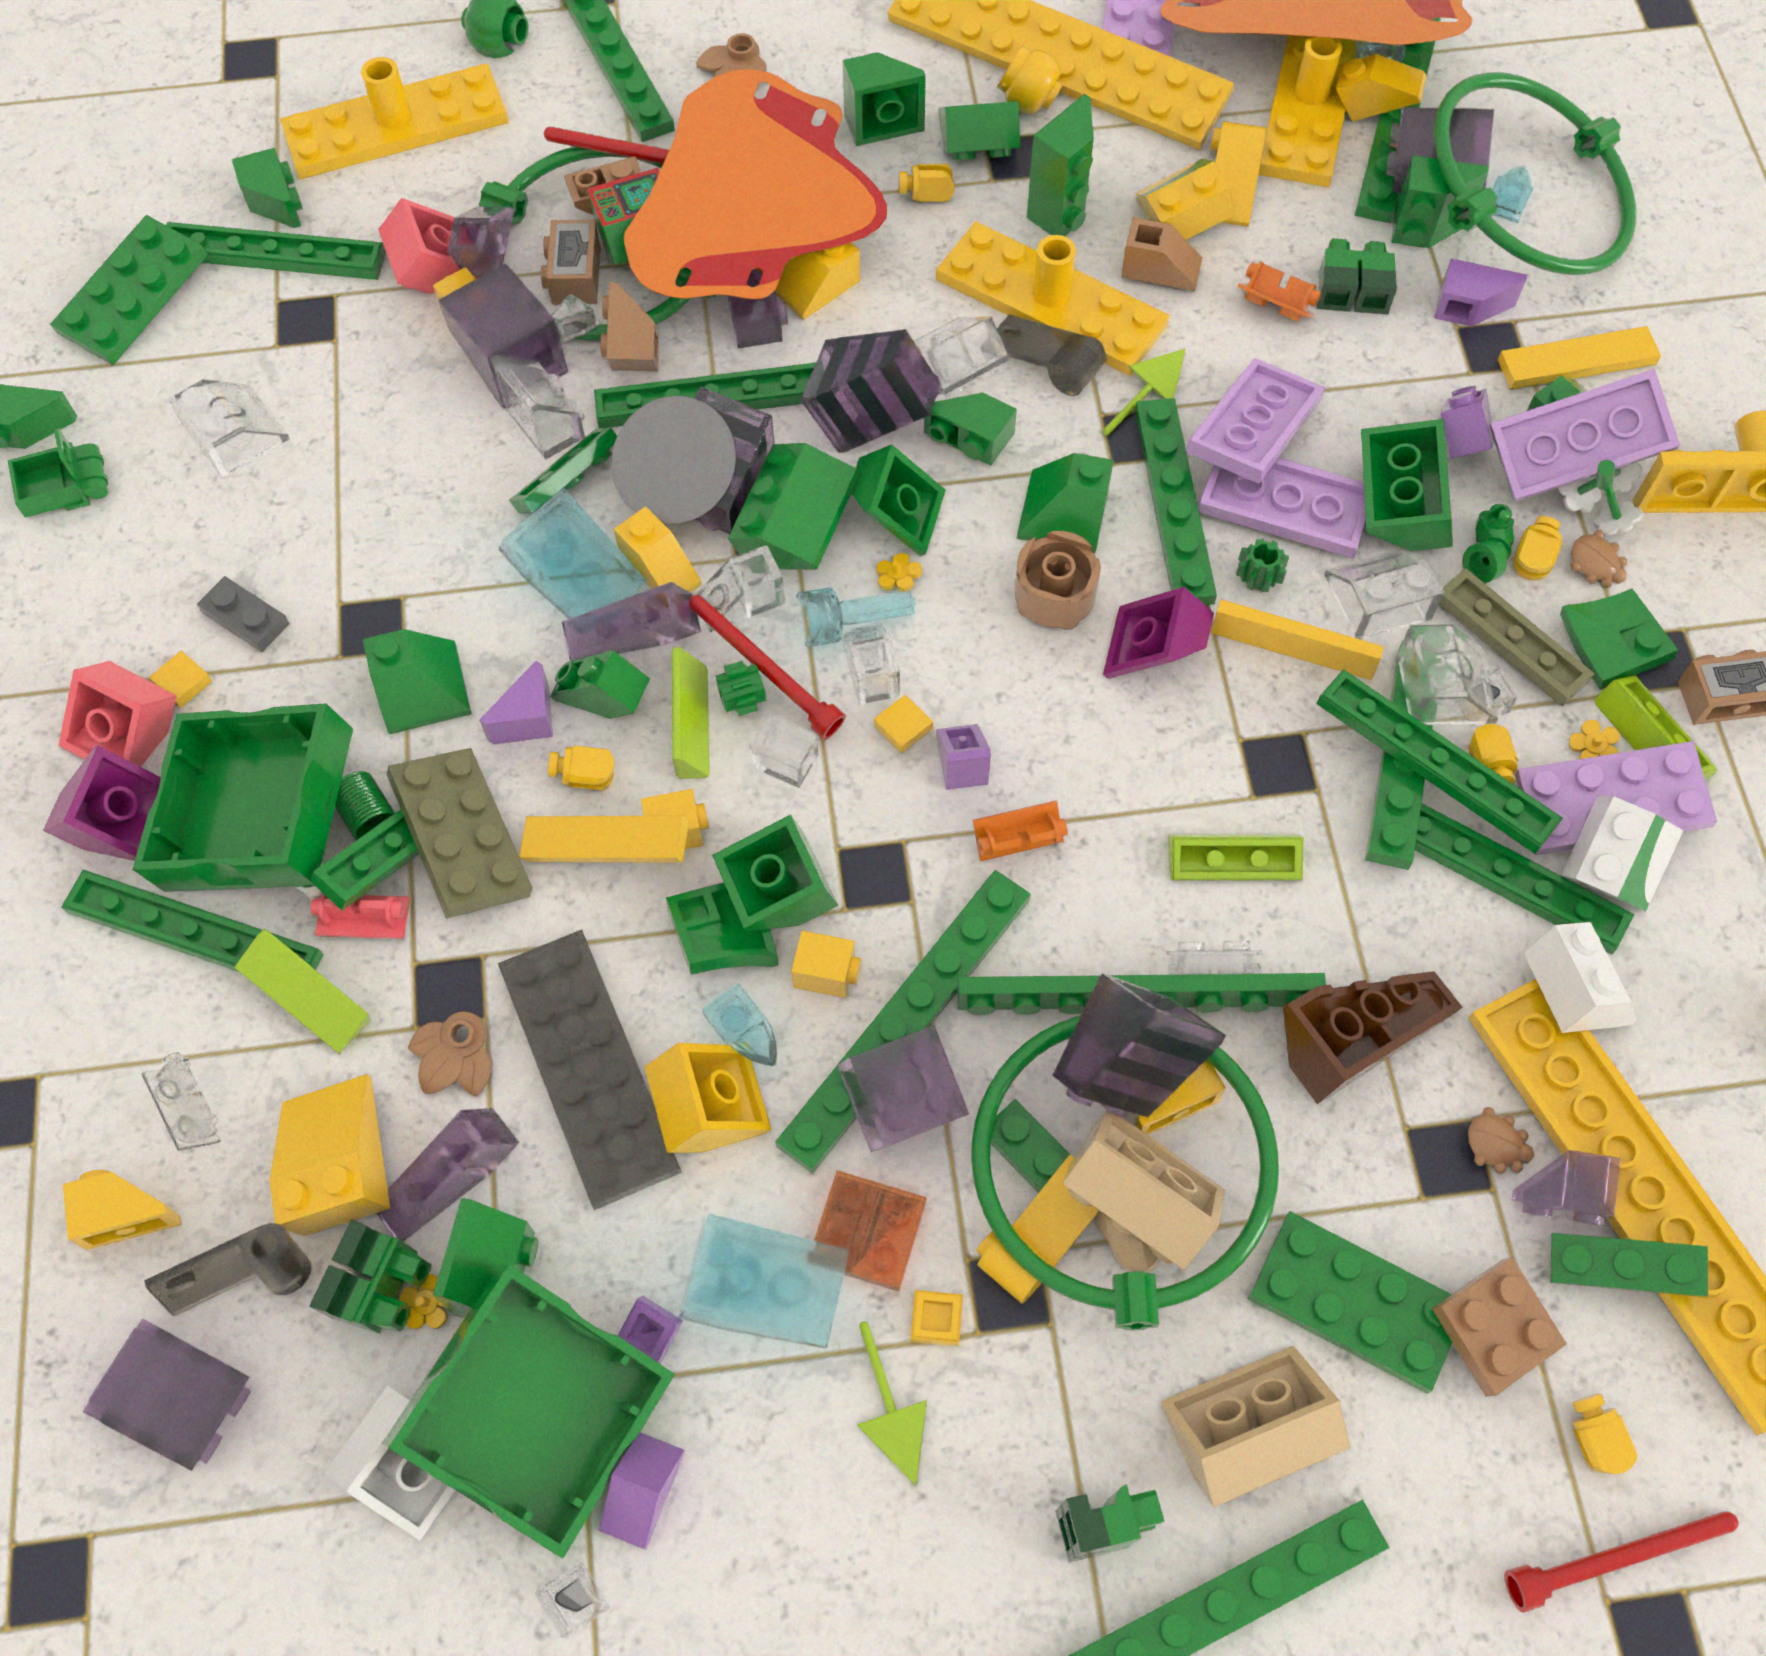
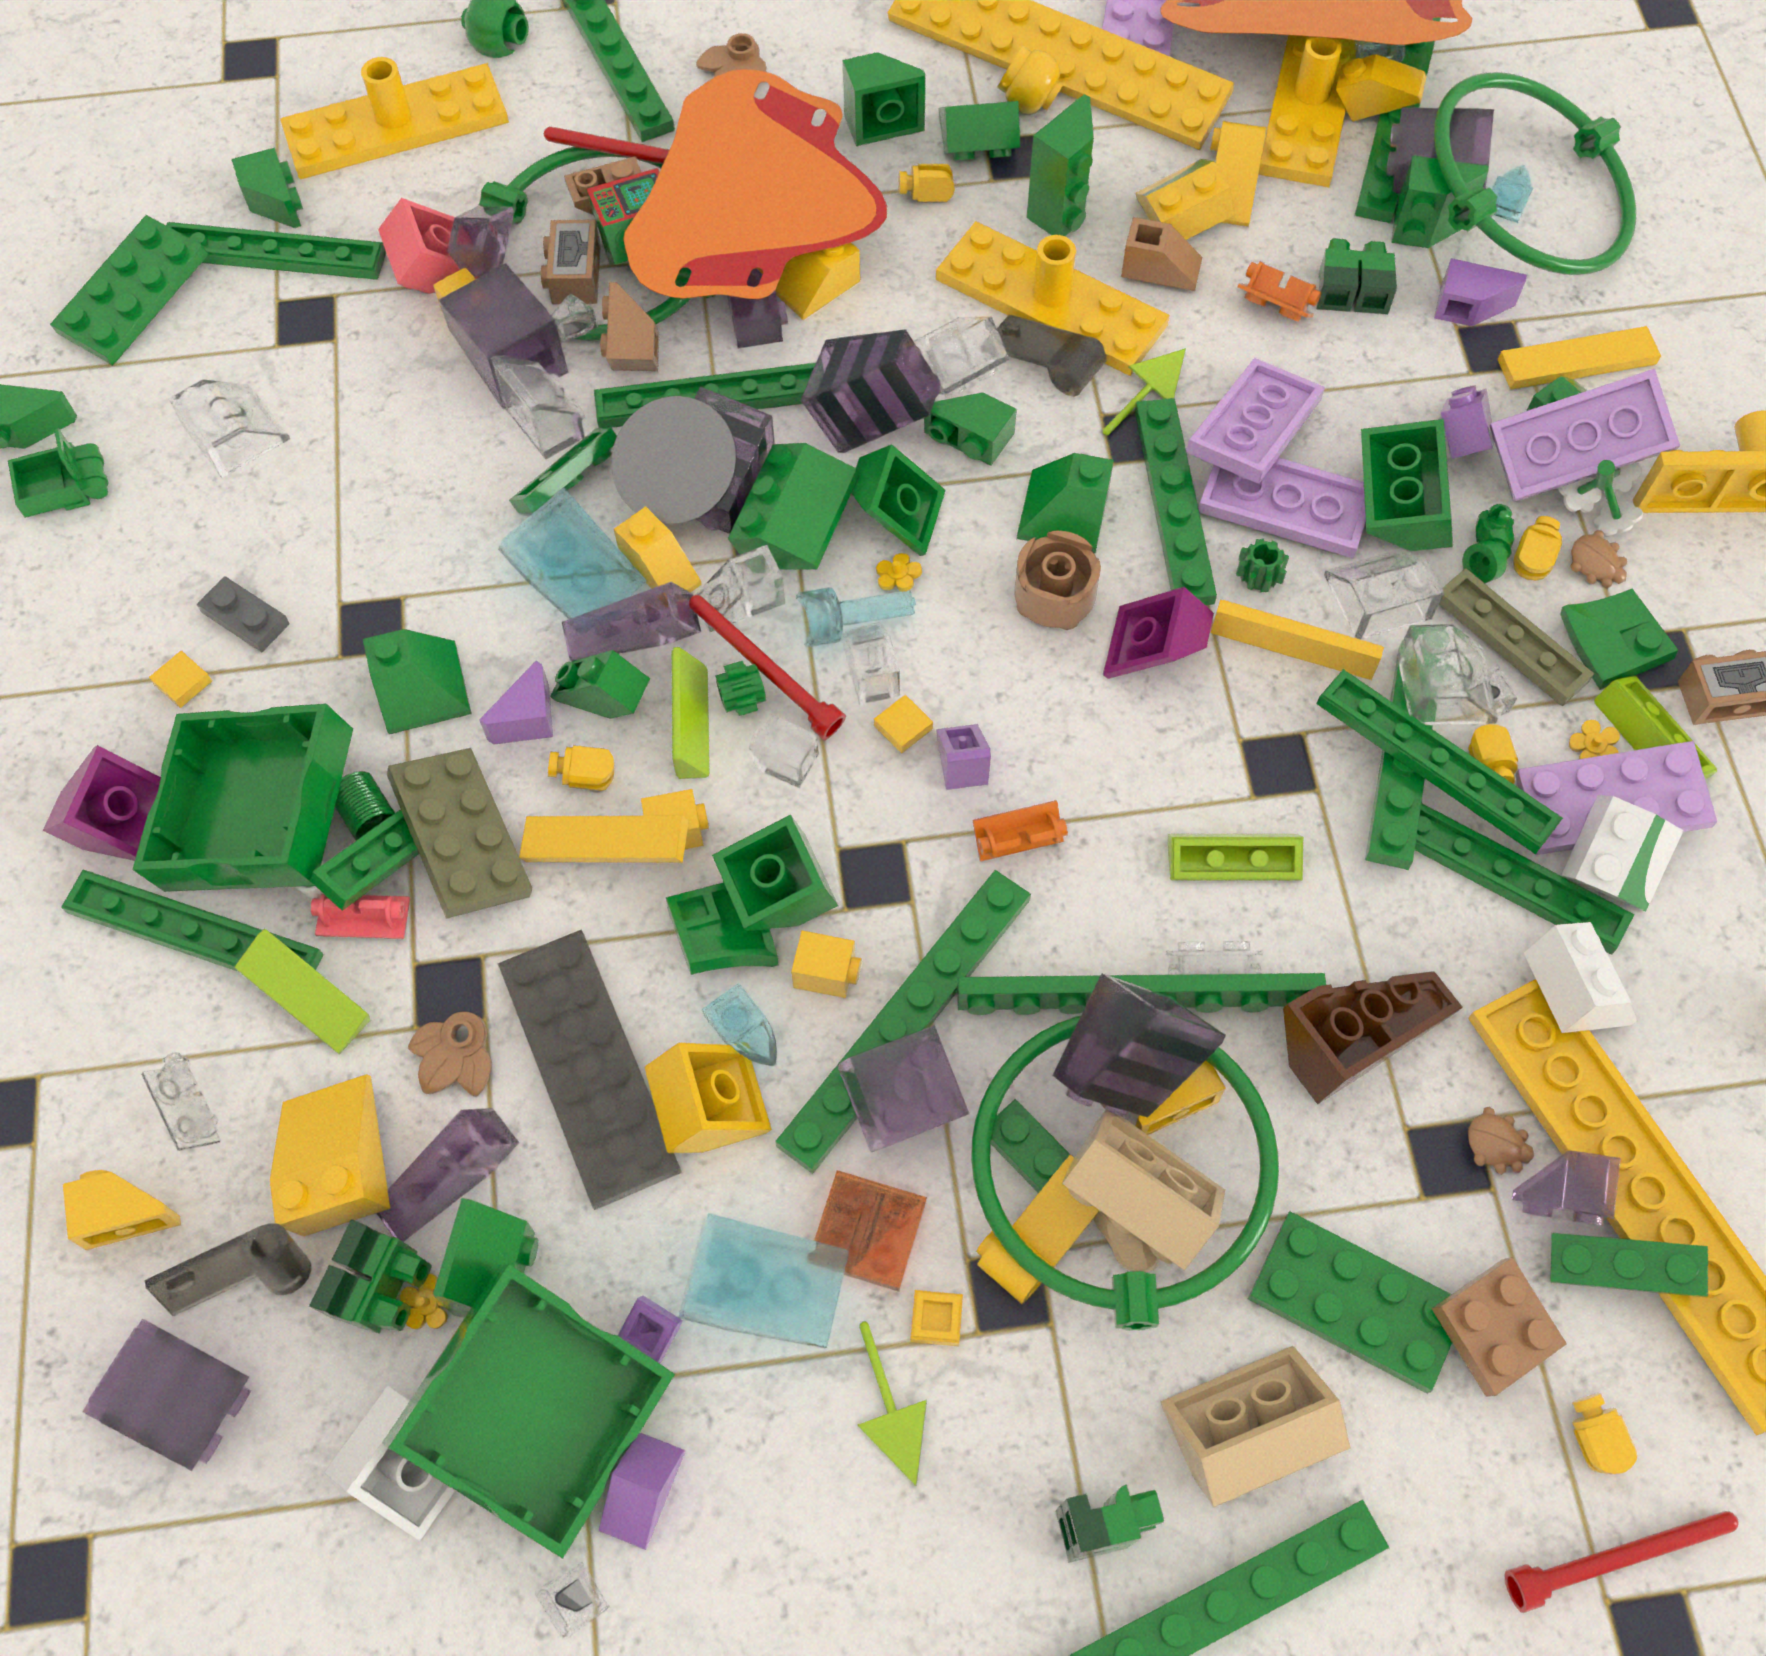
(116, 712): coral slope -> none

